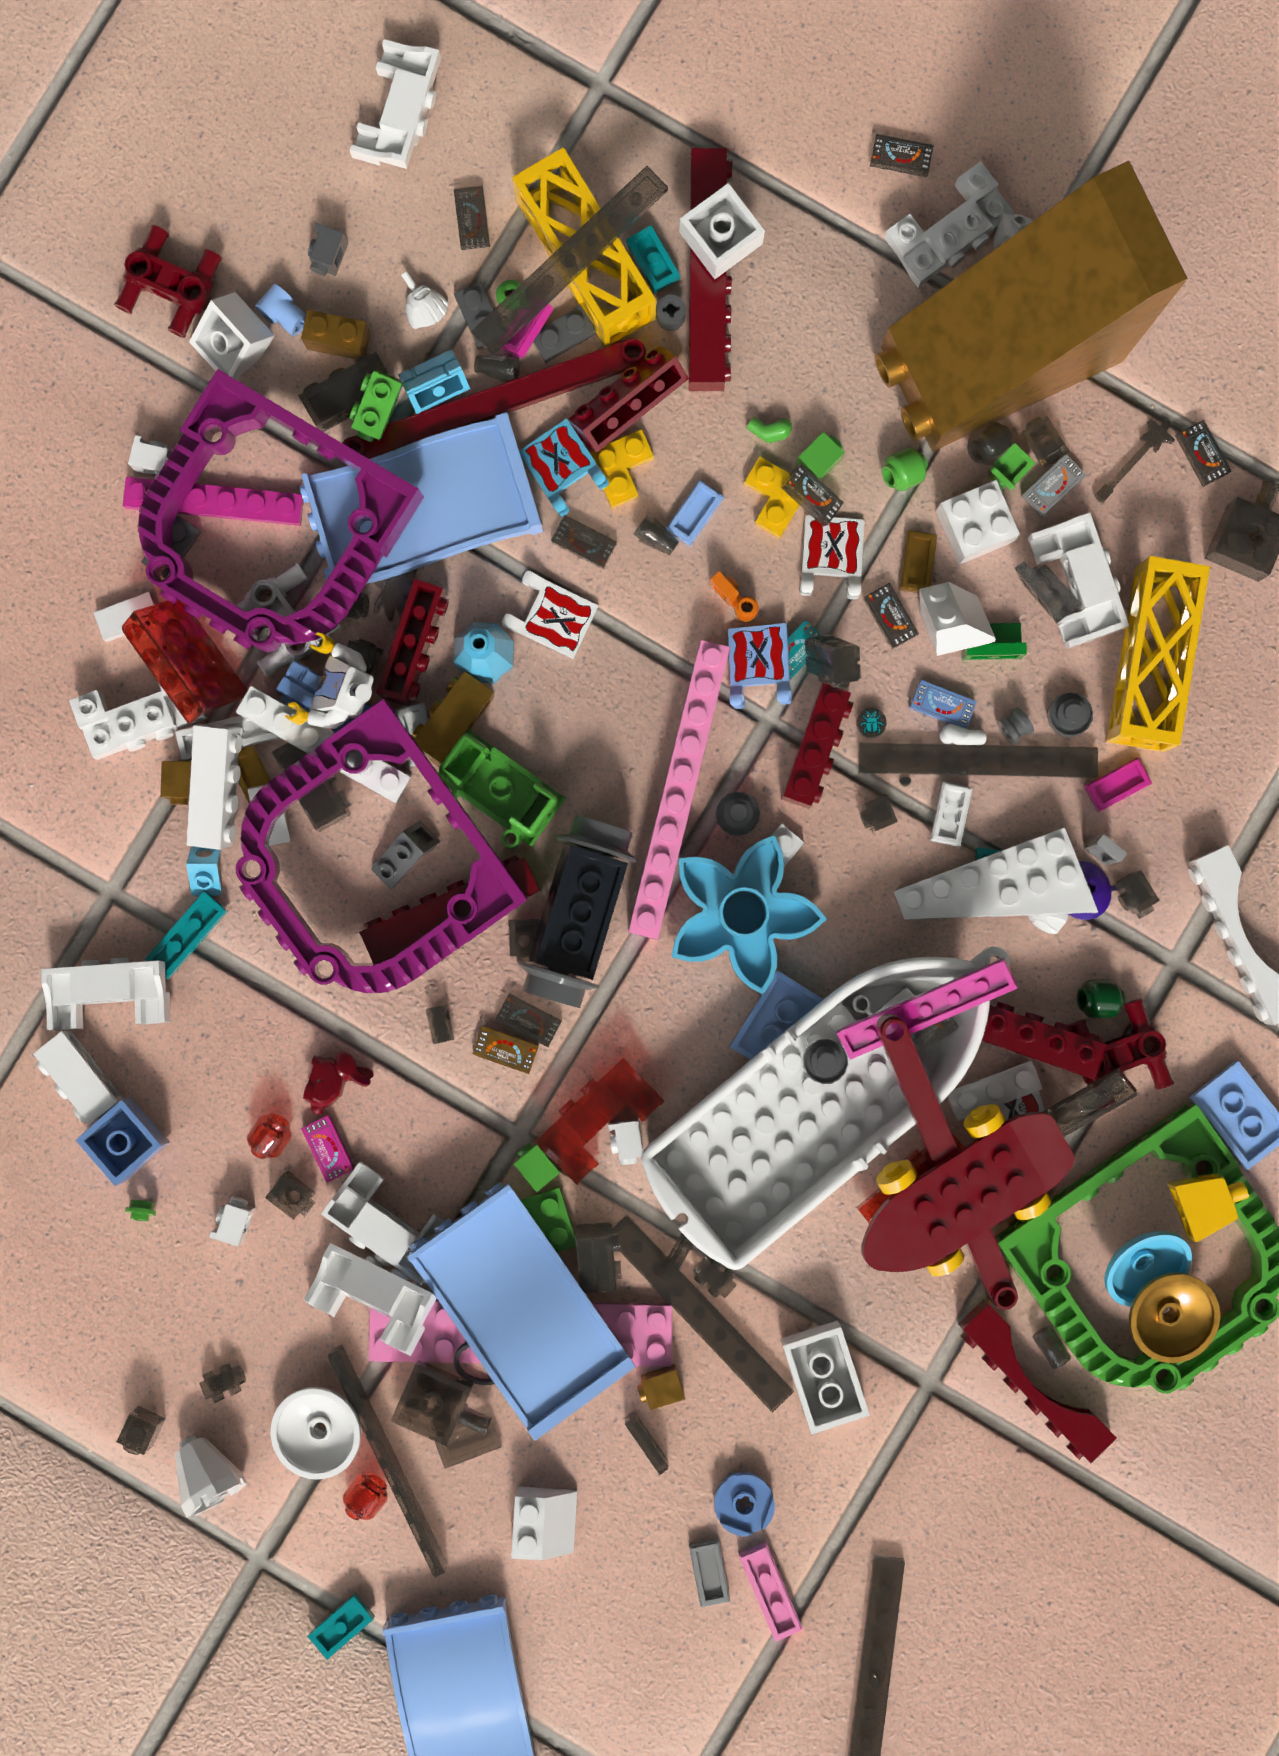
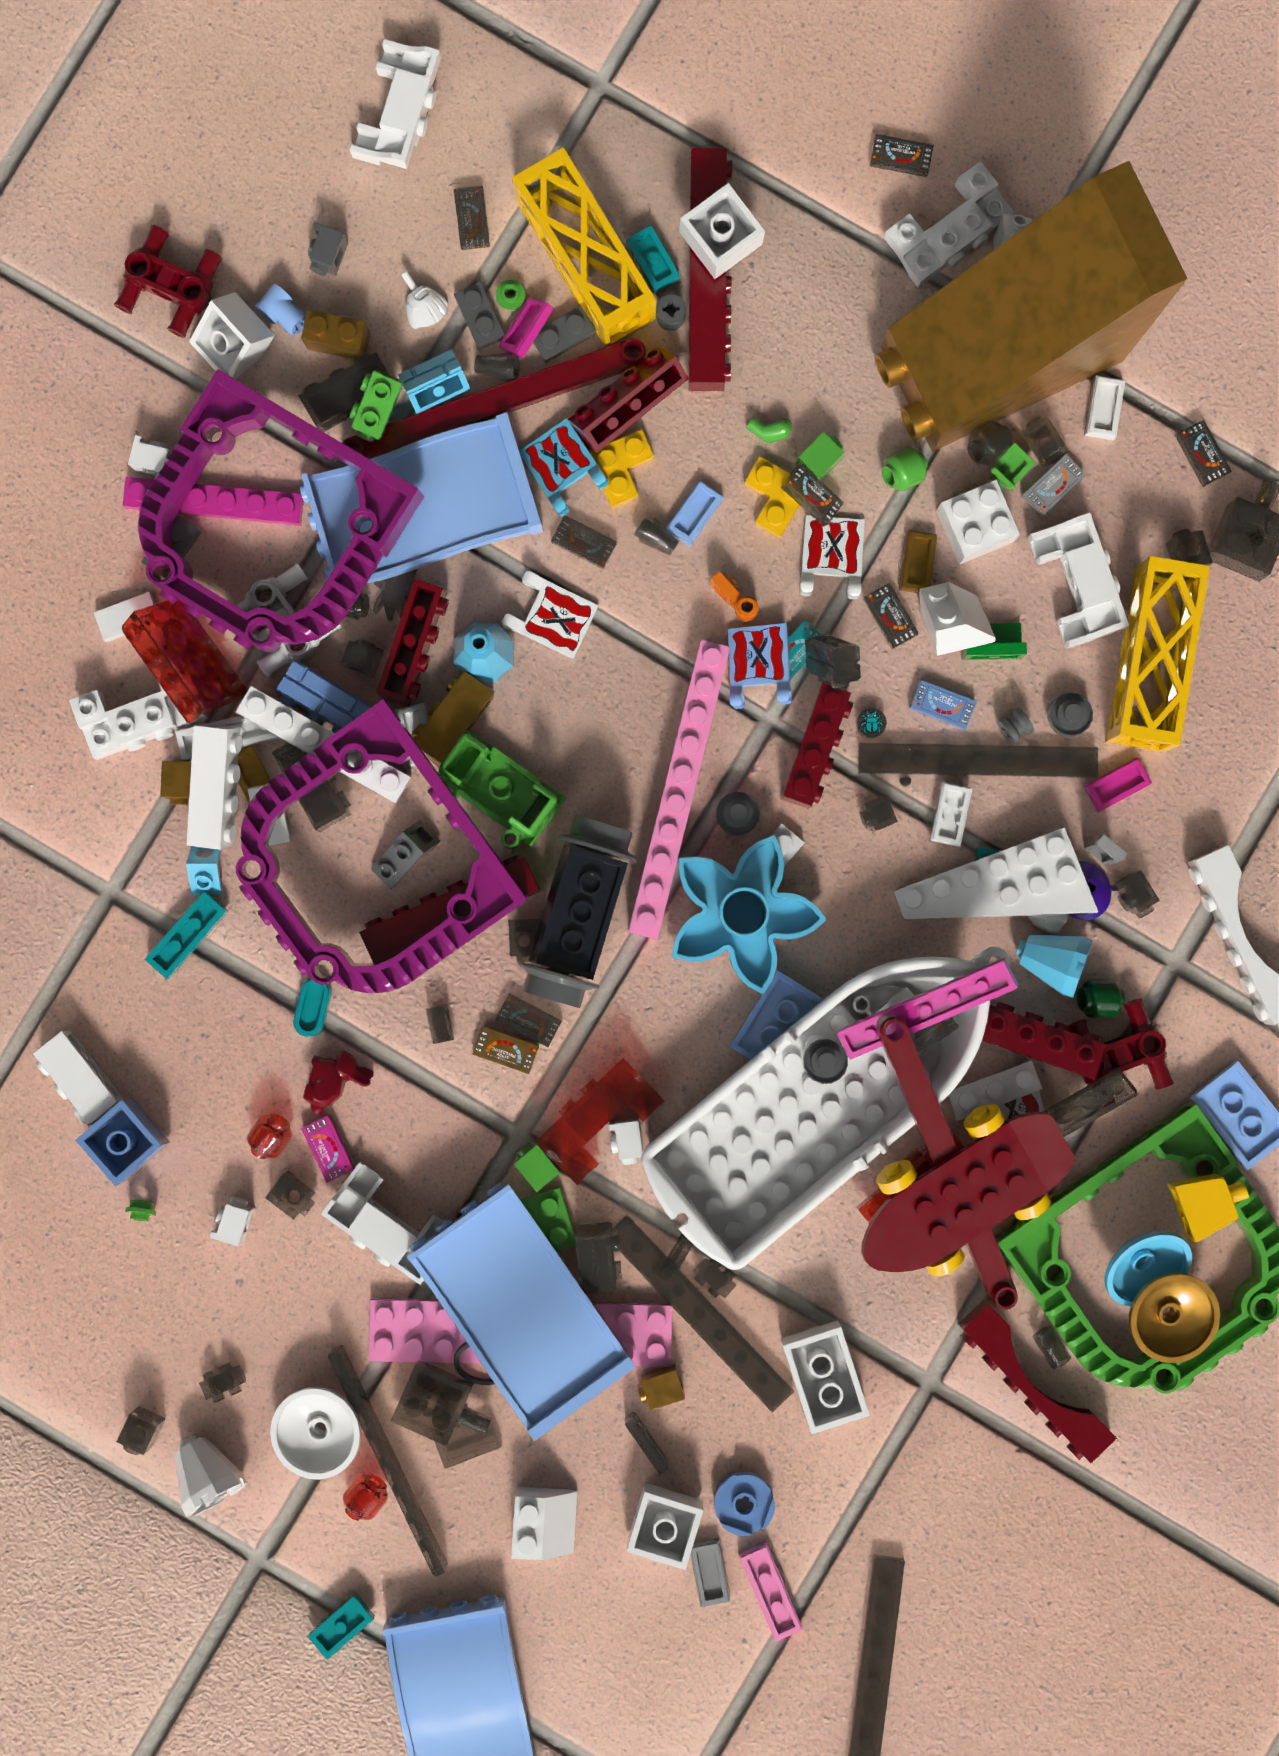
(92, 983): white bracket -> none
(312, 1008): none -> teal tile
(341, 689): white torso -> none
(384, 1291): white bracket -> none
(569, 260): clear smoke tile -> none
(665, 1526): none -> white brick
(961, 736): white arm -> none
(1047, 590): clear smoke bracket -> none
(1055, 960): none -> medium azure cone
(1105, 407): none -> white tile
(1155, 437): clear smoke piece -> none
(1189, 547): none -> clear smoke brick

